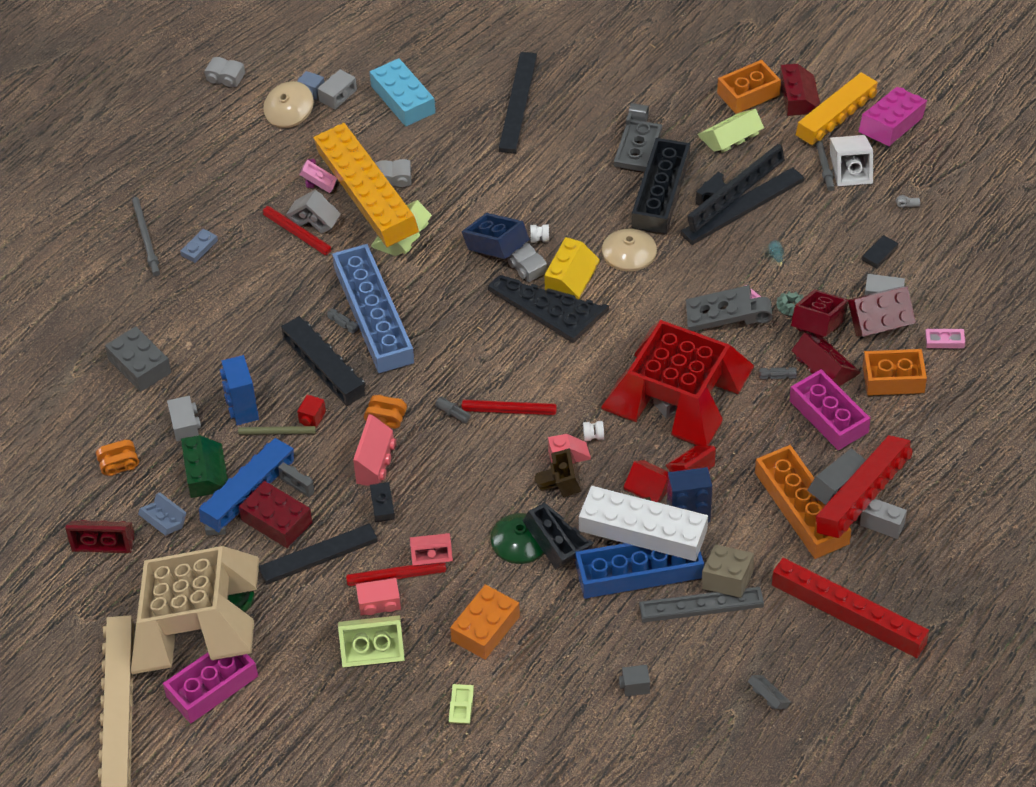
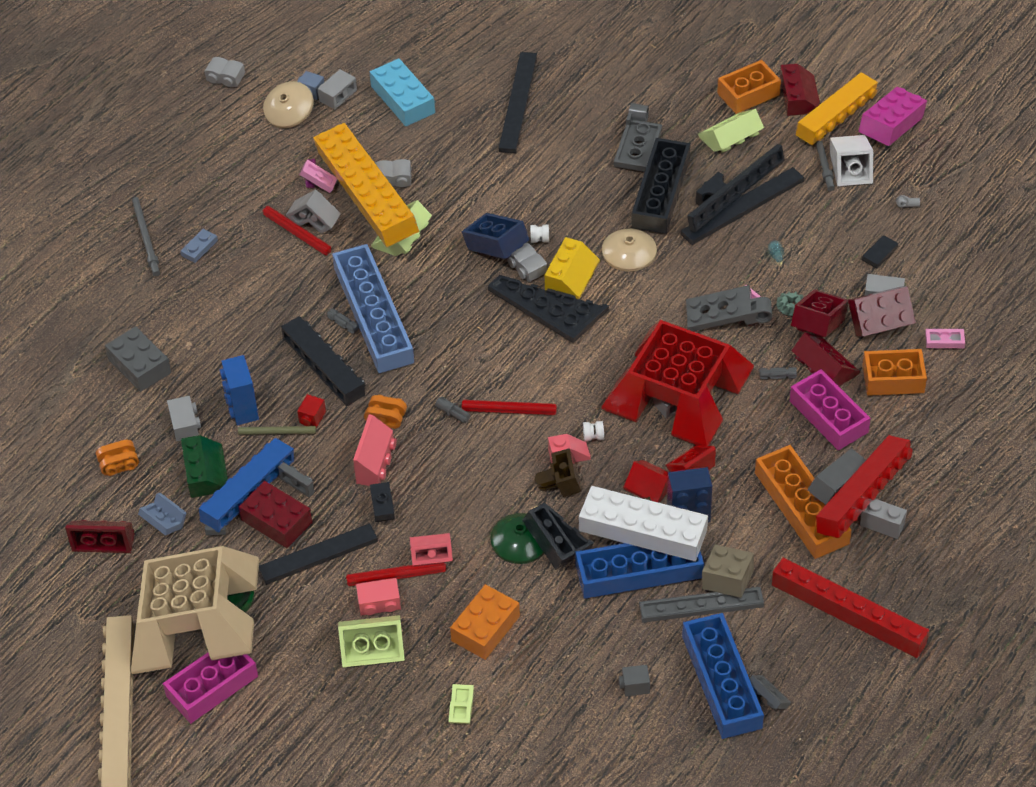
(722, 675): none -> blue brick

